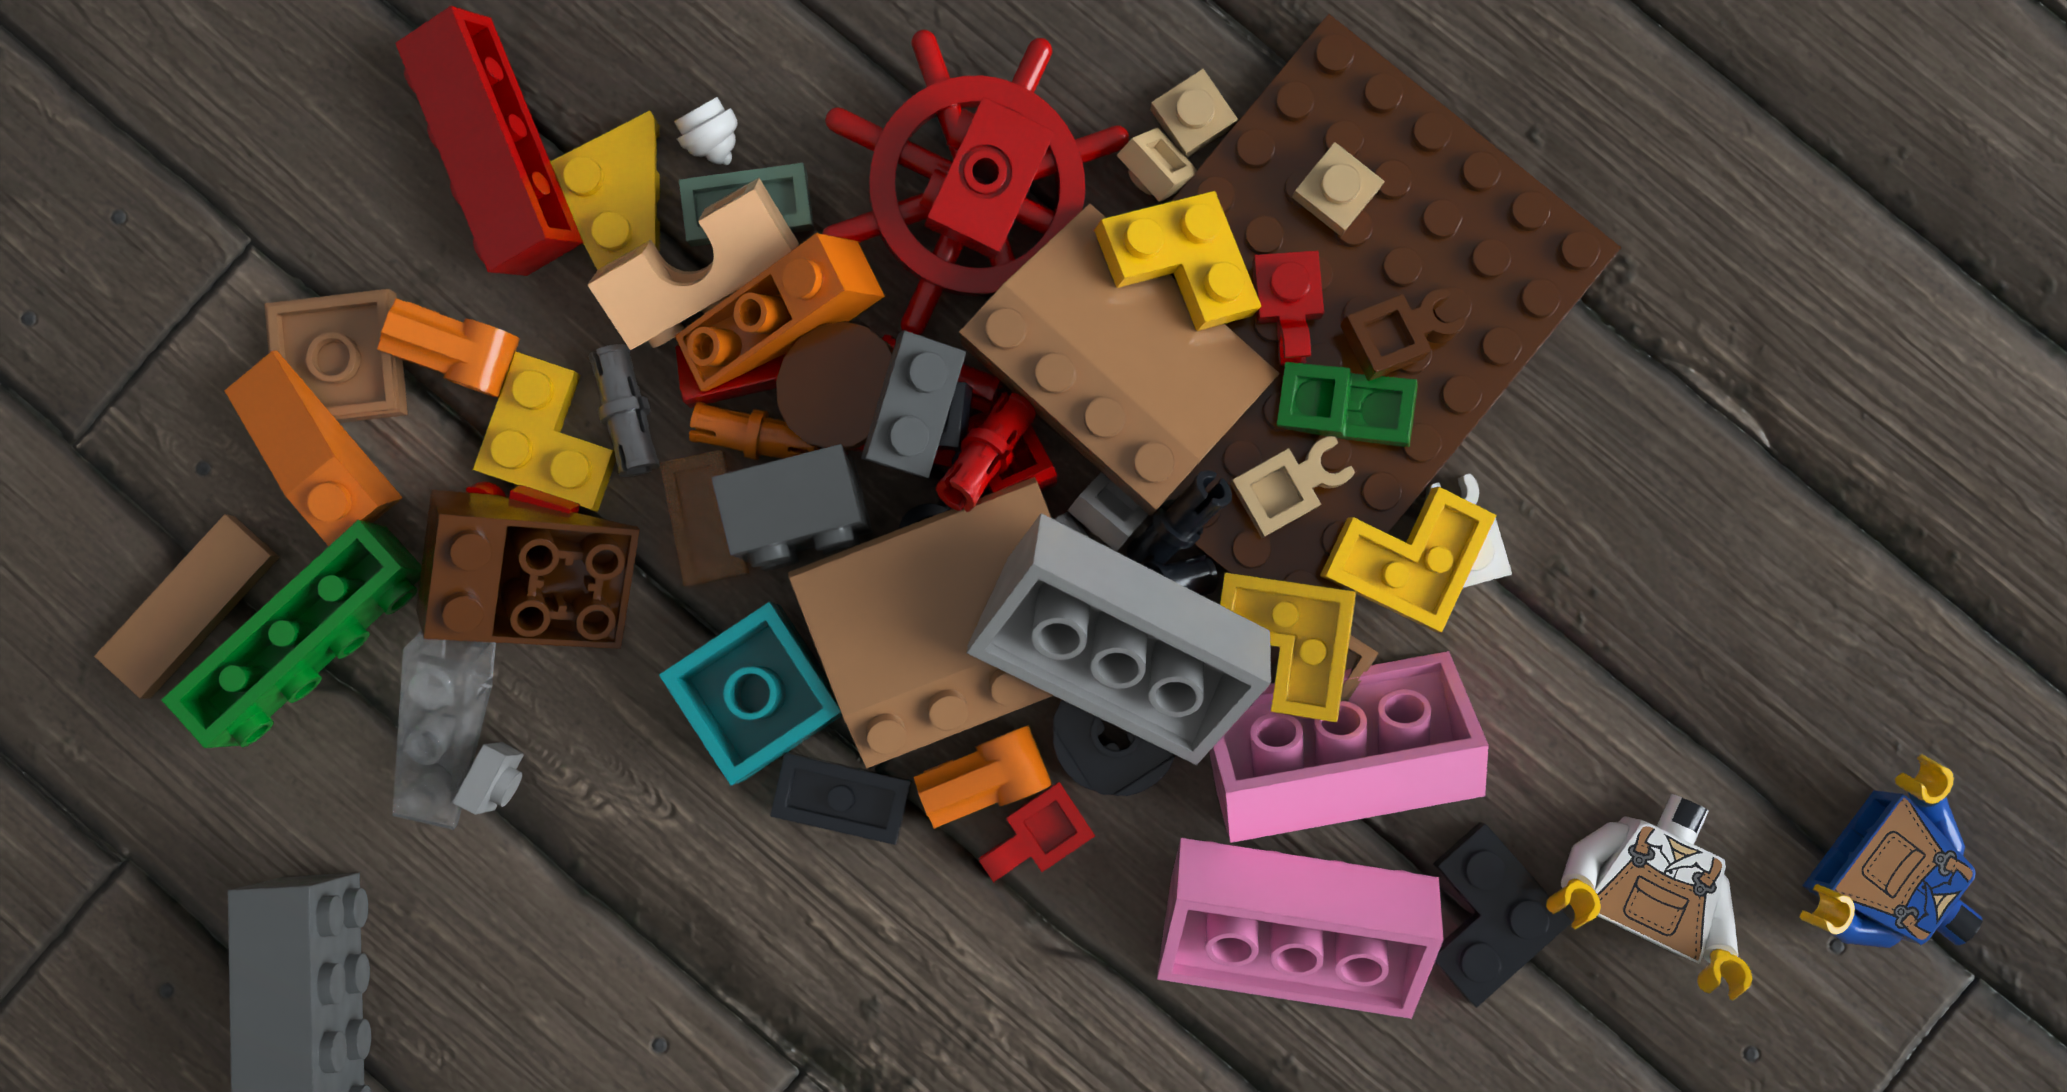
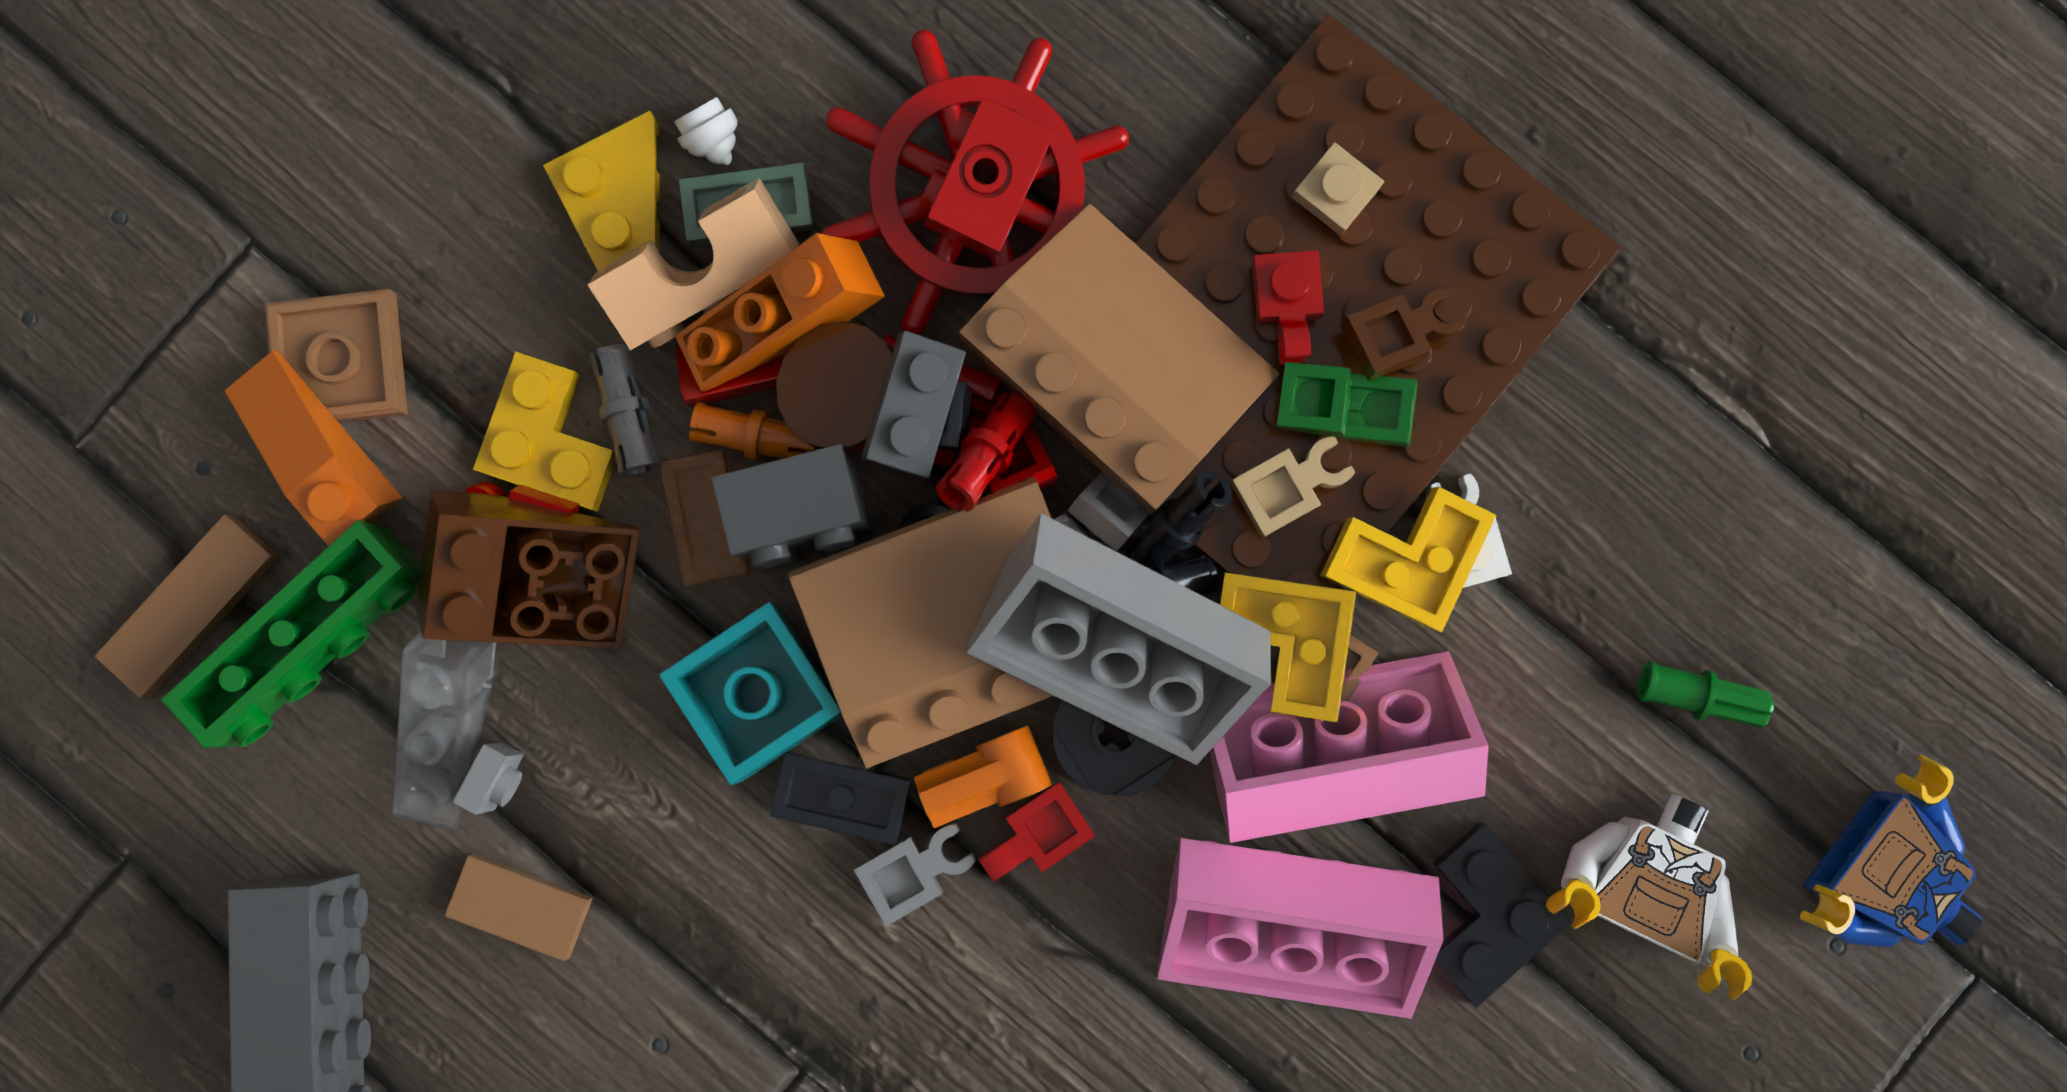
(463, 351): orange piece -> none
(488, 142): red brick -> none
(518, 907): none -> medium nougat tile
(905, 876): none -> light grey plate
(1156, 164): tan plate -> none
(1191, 242): yellow plate -> none
(1193, 113): tan plate -> none
(1704, 695): none -> green axle

